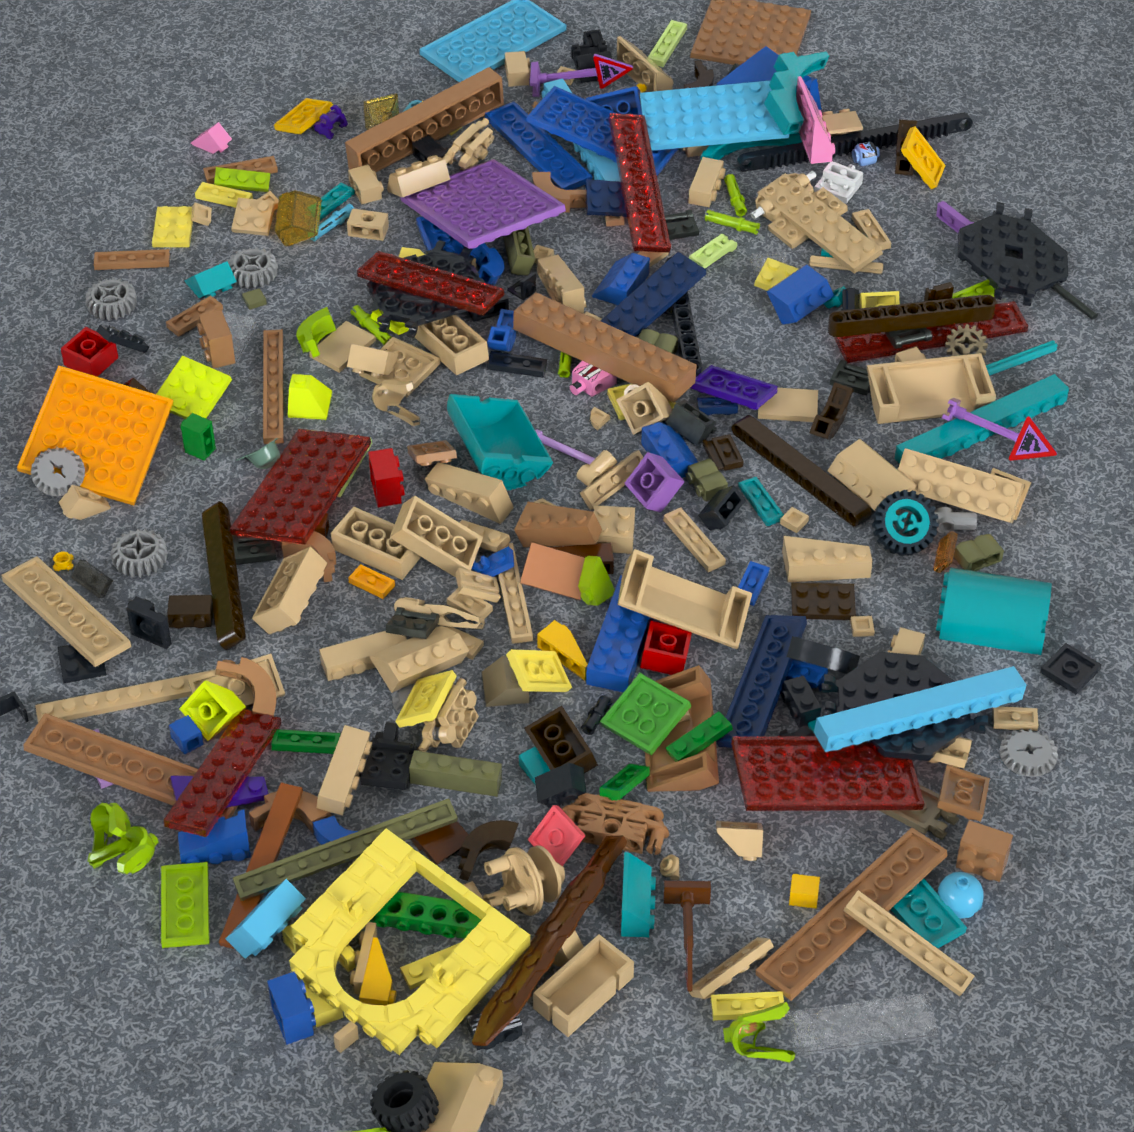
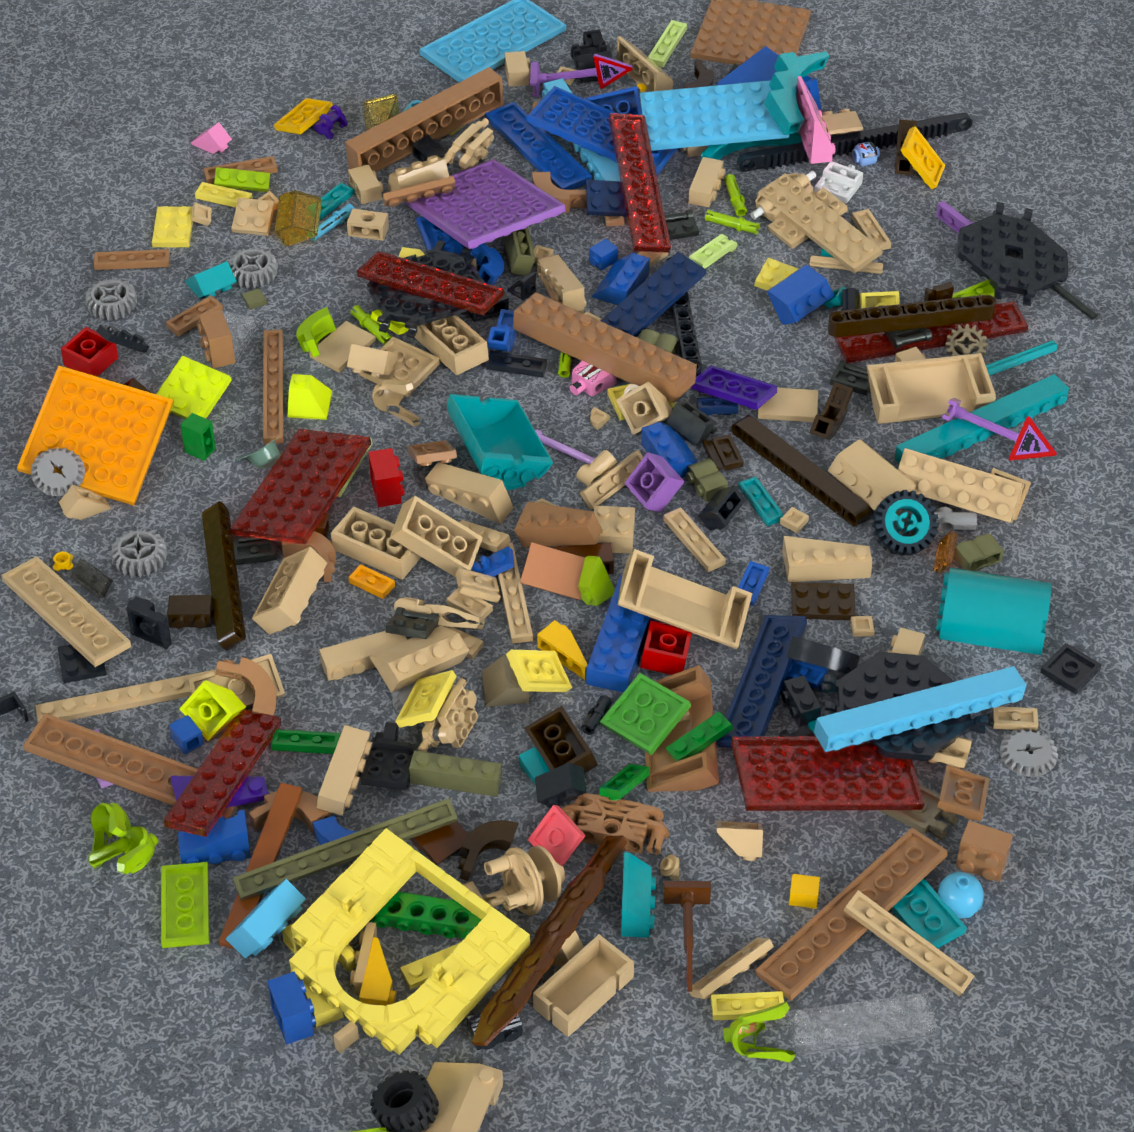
(425, 190): none -> medium nougat plate
(603, 254): none -> blue brick

